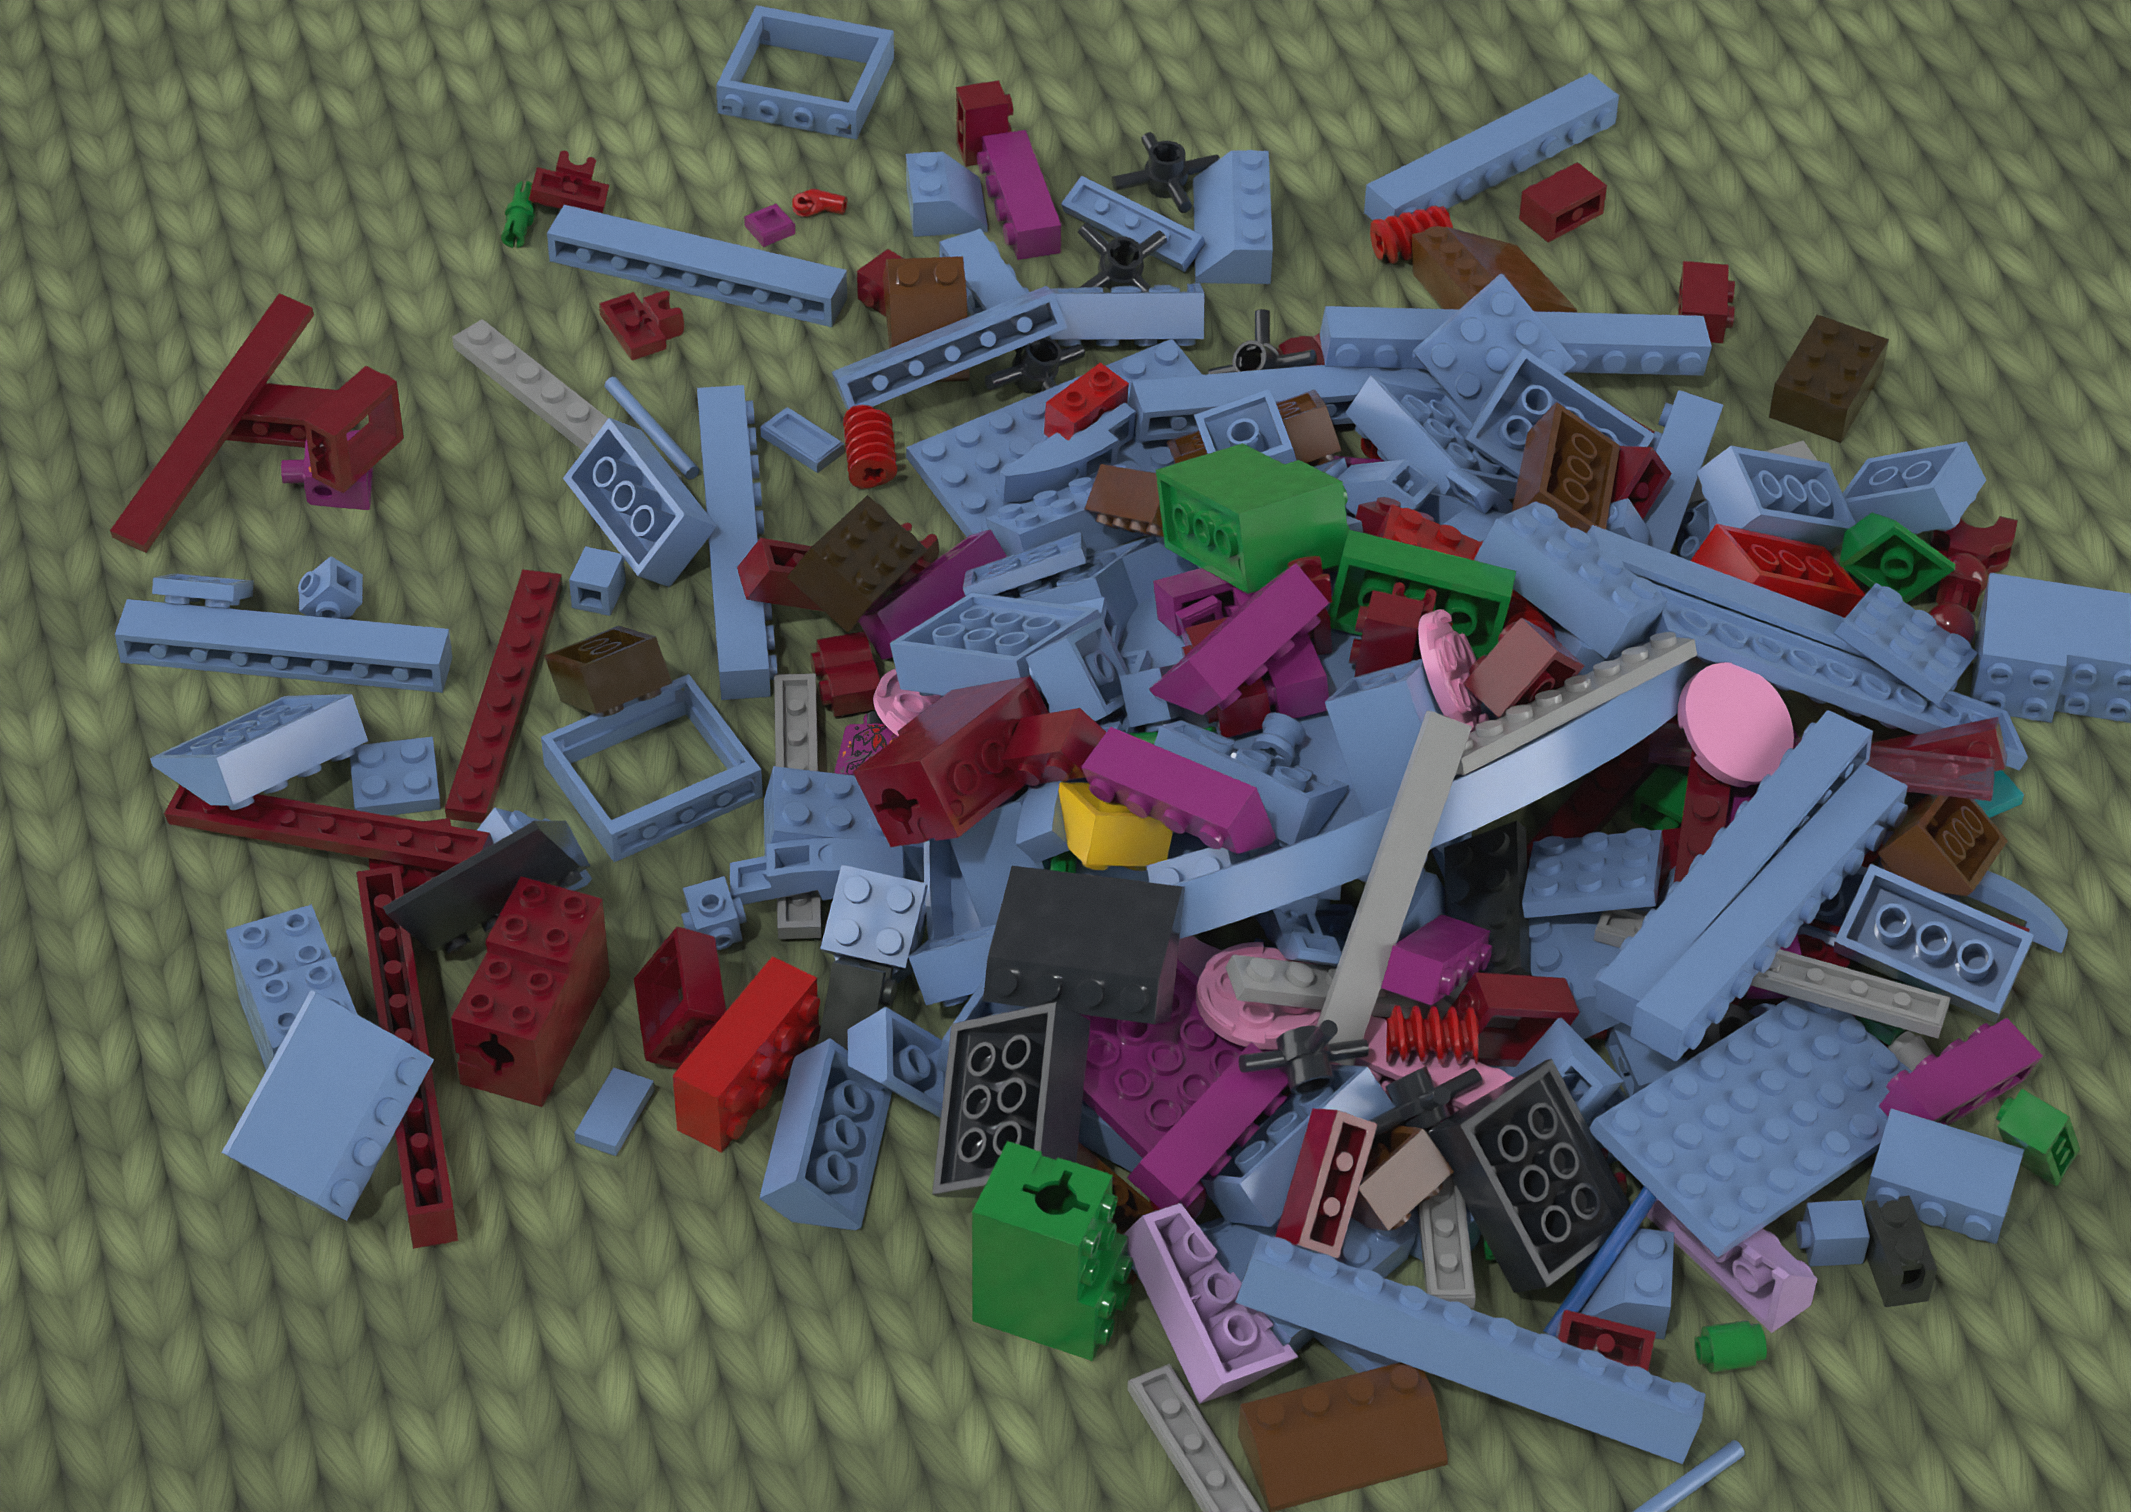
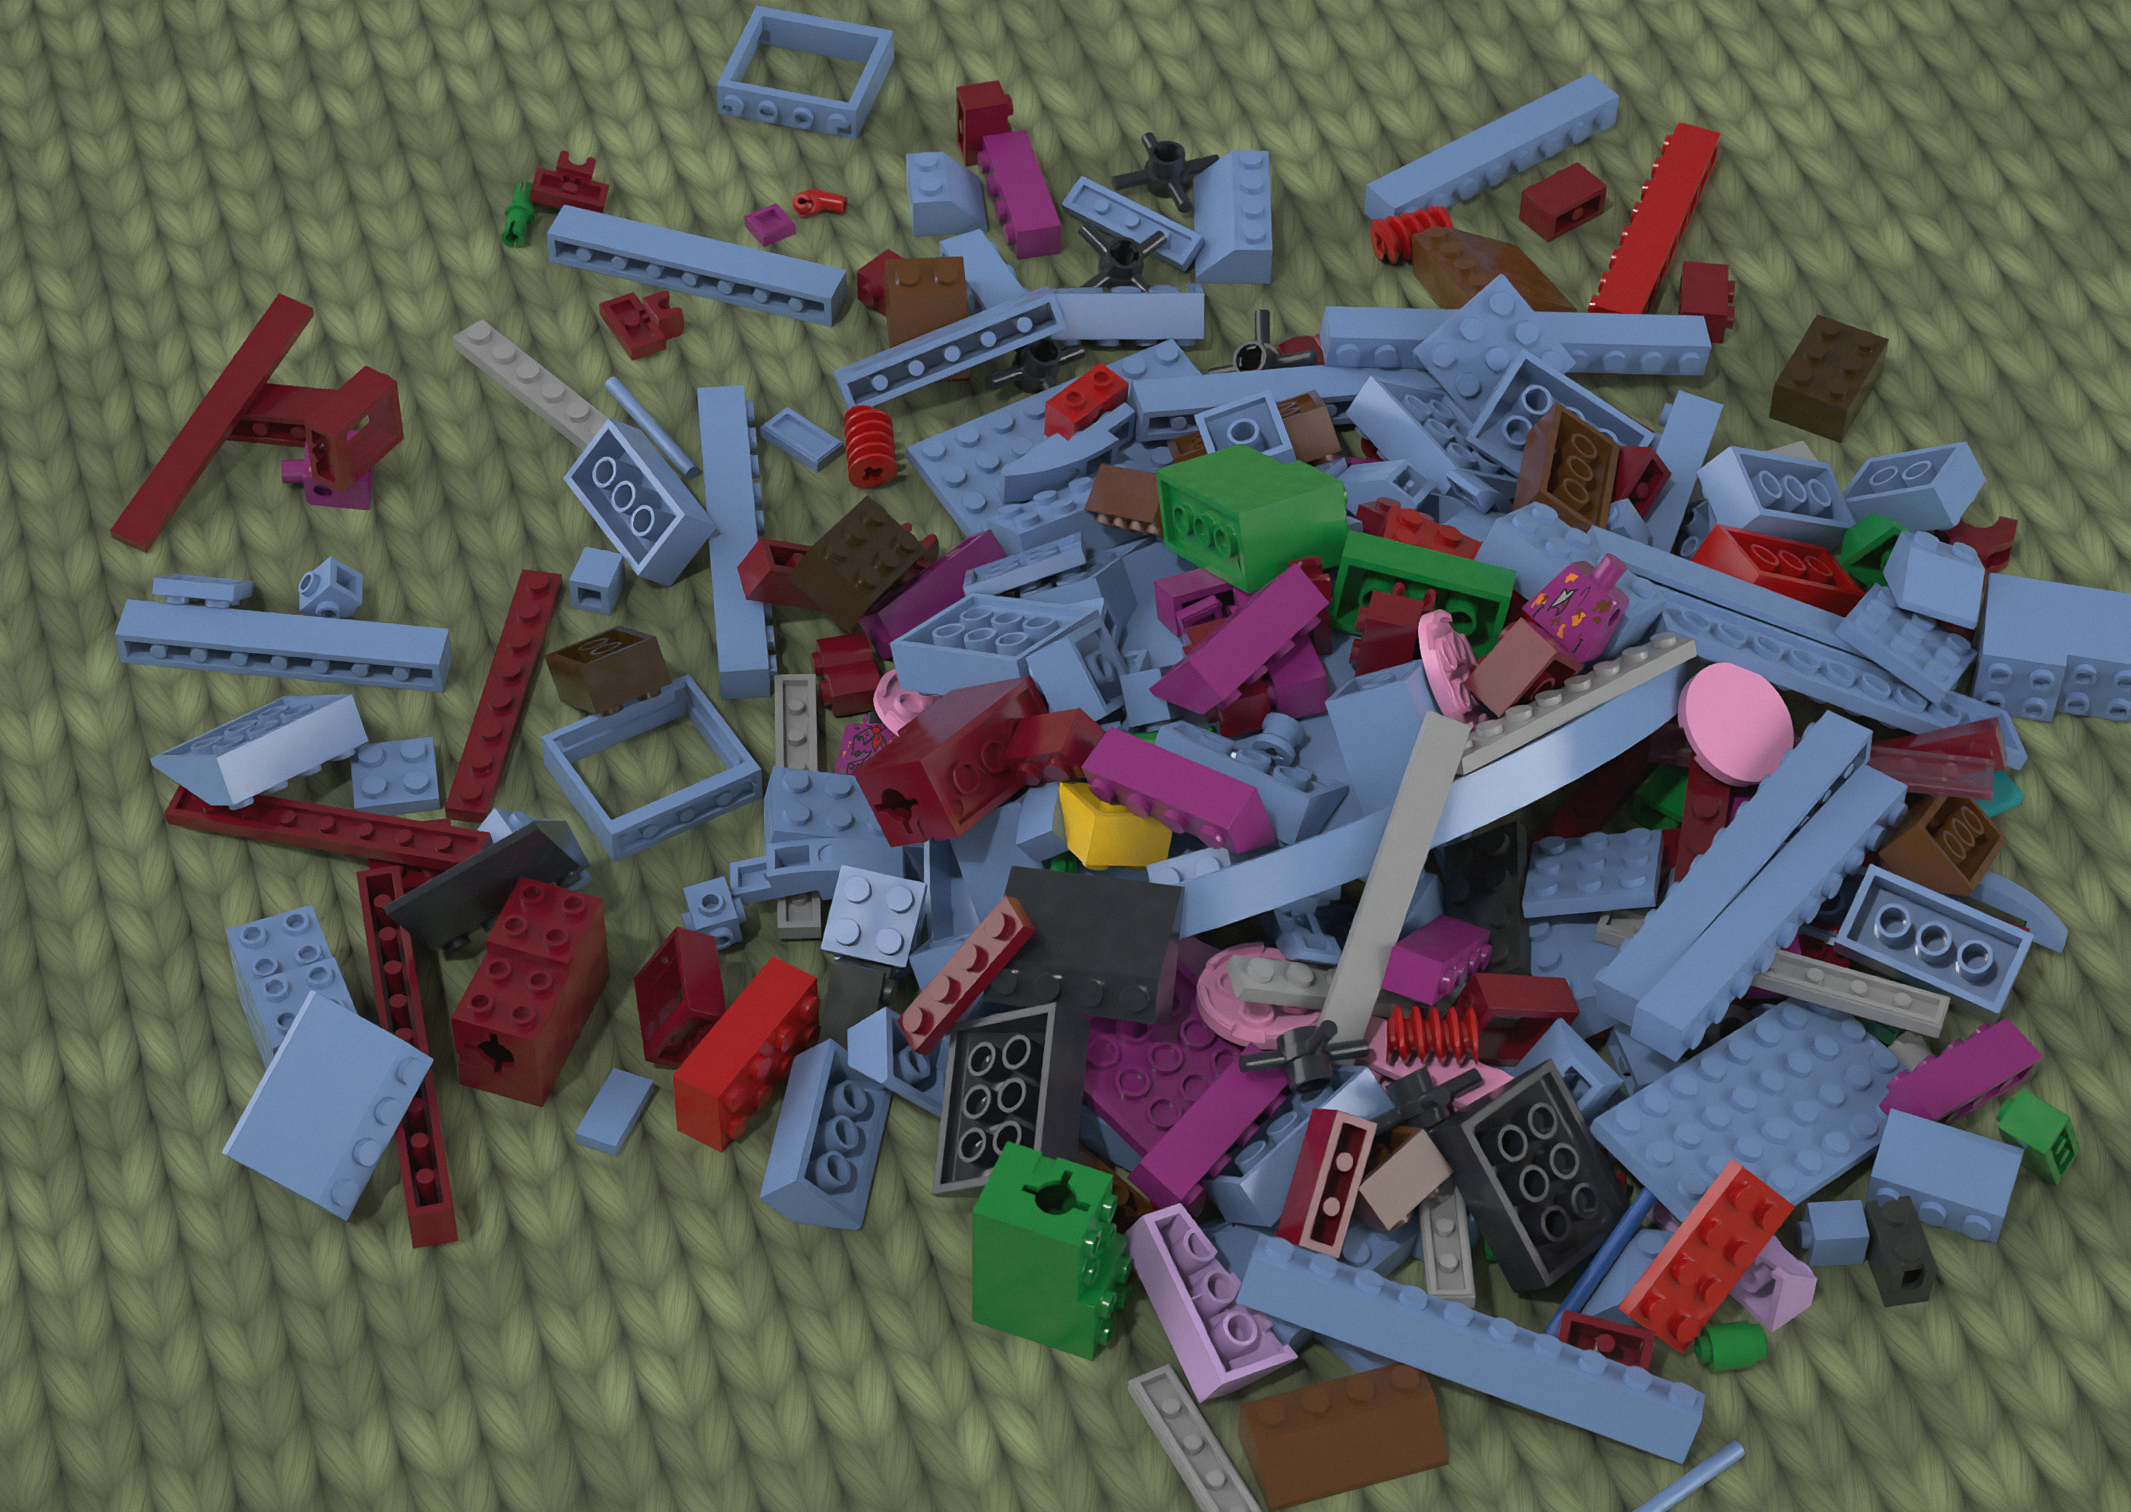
(966, 975): none -> dark red plate
(1582, 606): none -> magenta torso
(1657, 222): none -> red brick
(1706, 1256): none -> red plate
(1936, 578): none -> medium blue slope

